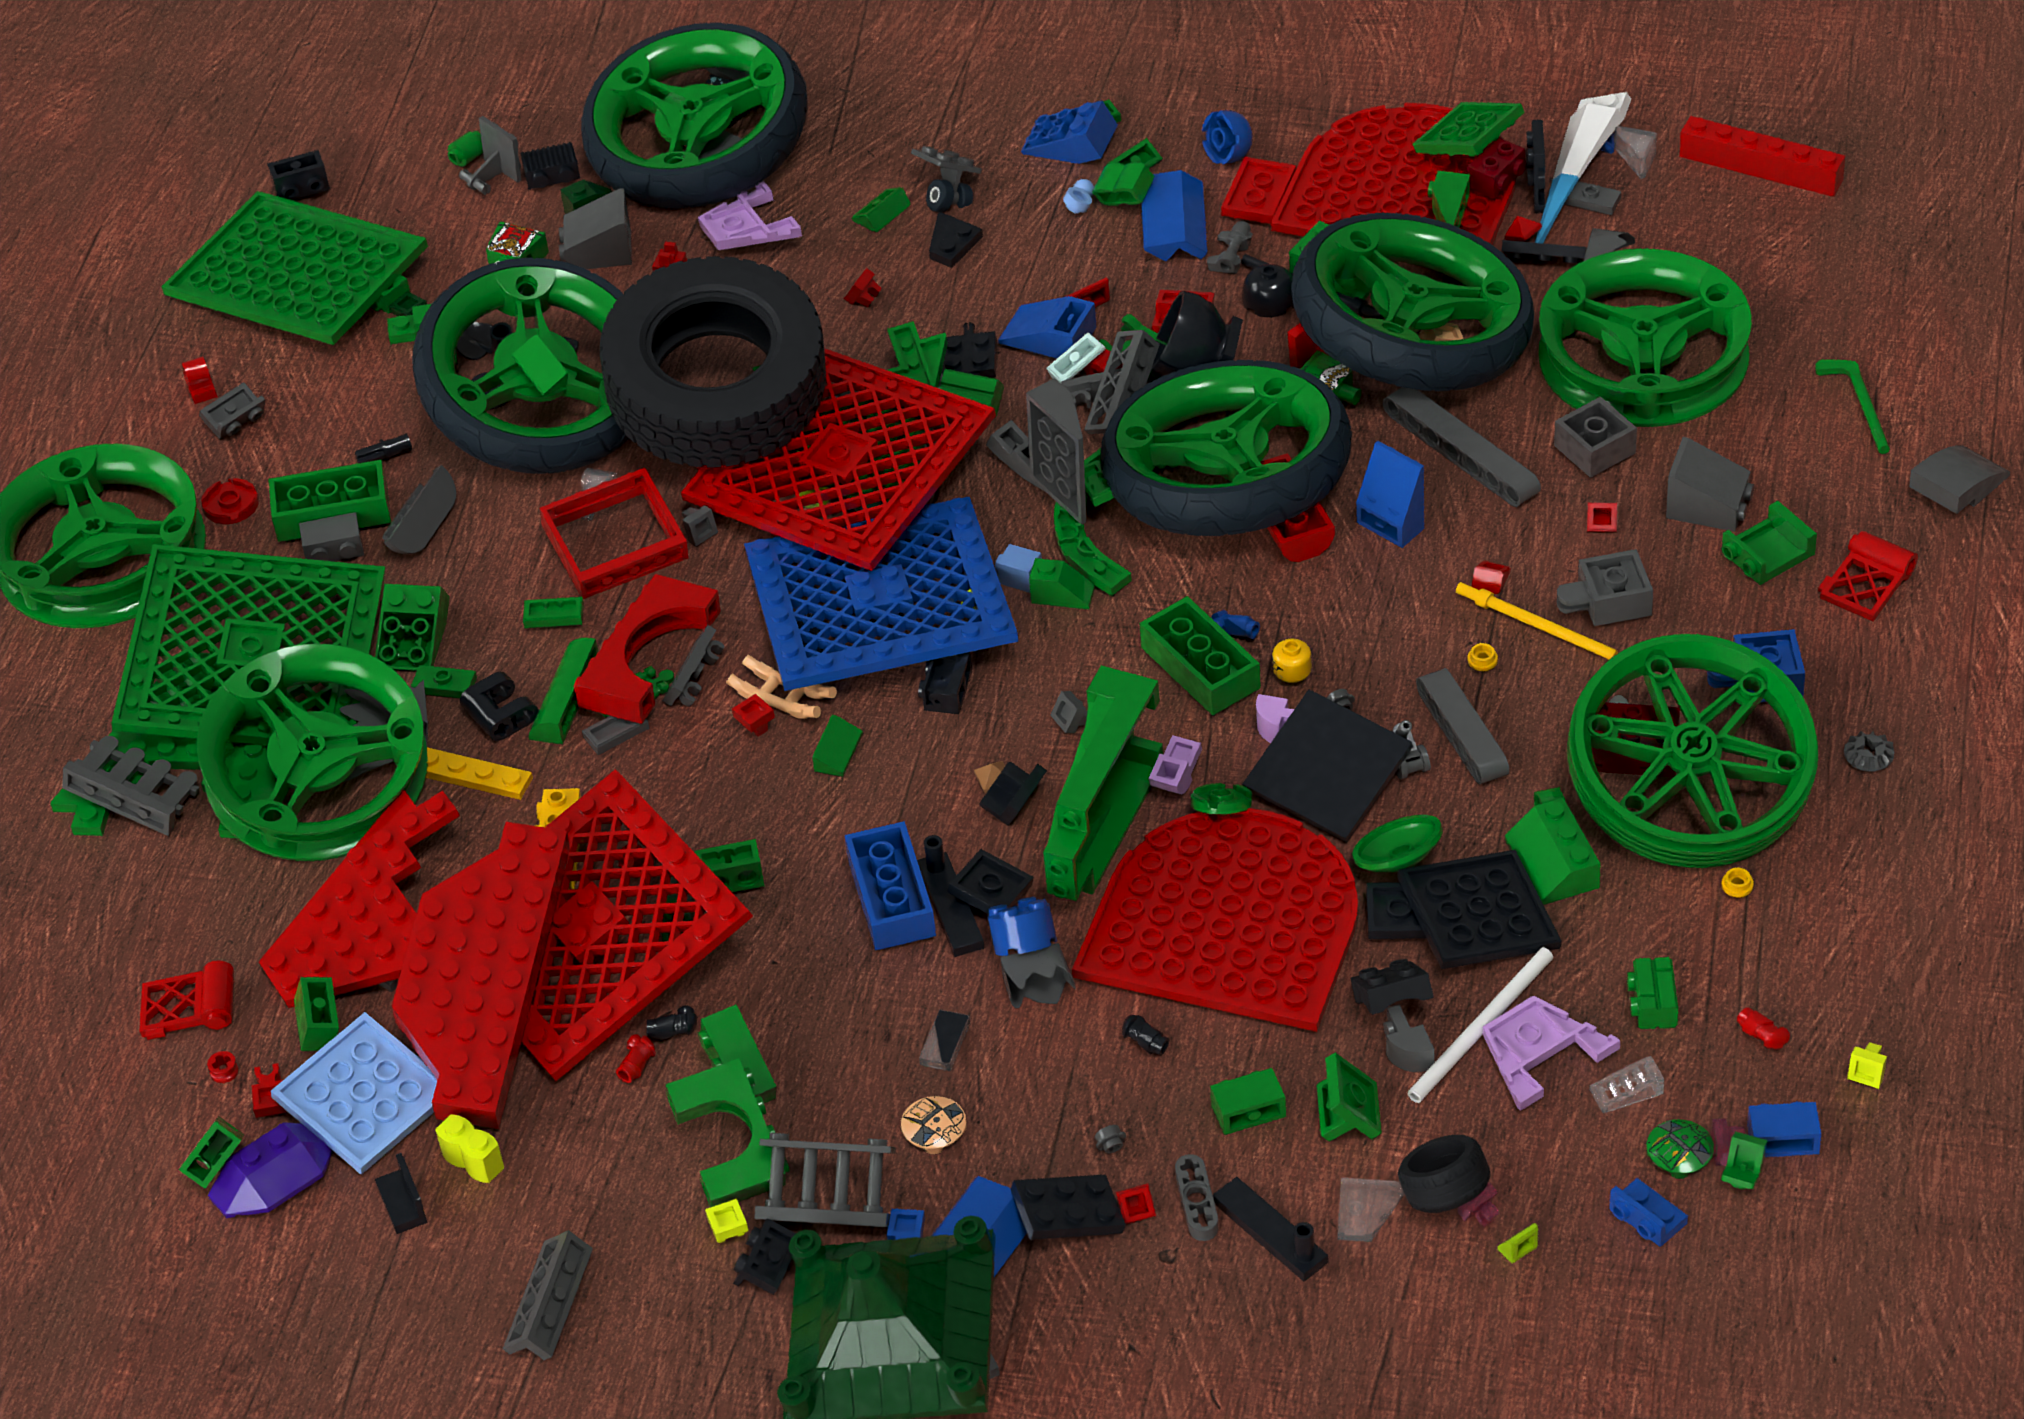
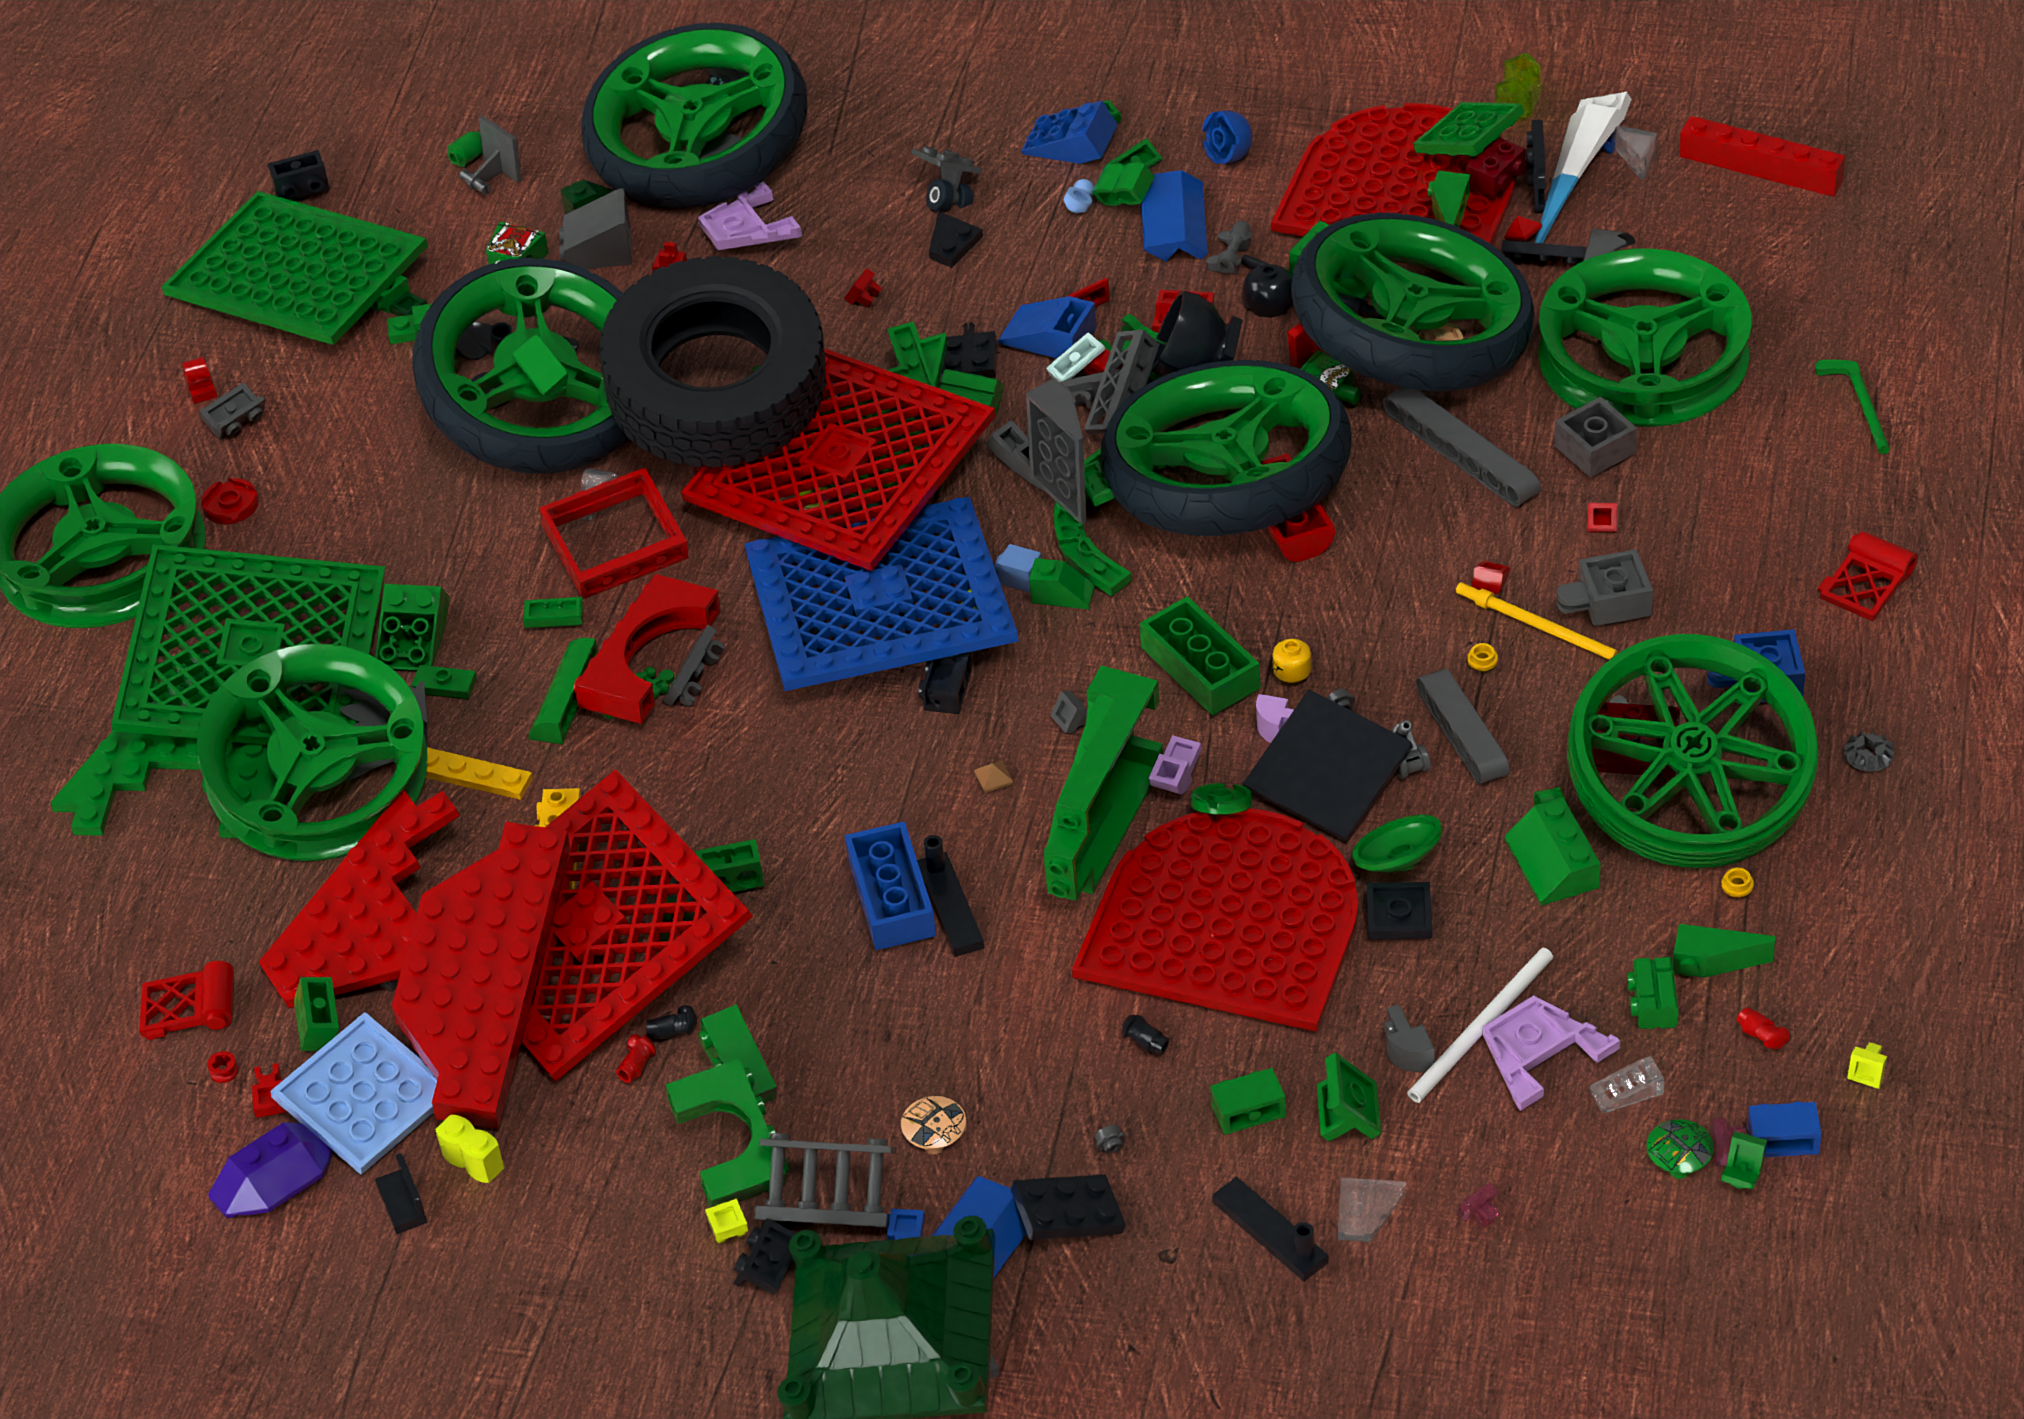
(119, 795): dark grey fence -> none
(213, 1151): green torso -> none
(328, 494): green brick -> none
(332, 538): dark grey brick -> none
(384, 449): black axle -> none
(421, 514): dark grey brick -> none
(489, 715): black connector -> none
(549, 1295): dark grey fence -> none
(550, 165): black brick -> none
(611, 733): dark grey tile -> none
(699, 524): dark grey tile -> none
(754, 714): red tile -> none
(773, 679): light nougat piece -> none
(836, 747): green slope -> none
(882, 209): green slope -> none
(944, 1040): tile -> none
(990, 882): black plate -> none
(1011, 791): black panel -> none
(1022, 926): blue brick -> none
(1036, 975): dark grey piece -> none
(1136, 1203): red slope -> none
(1192, 1209): dark grey beam -> none
(1237, 625): blue arm -> none
(1257, 190): red plate -> none
(1388, 985): black brick -> none
(1392, 496): blue slope -> none
(1444, 1173): black tyre -> none
(1478, 909): black tile -> none
(1520, 83): none -> clear neon green brick
(1520, 1243): lime slope -> none
(1594, 198): dark grey plate -> none
(1647, 1212): blue bracket -> none
(1707, 488): dark grey slope -> none
(1717, 951): none -> green slope
(1770, 545): green panel -> none
(1957, 477): dark grey slope -> none

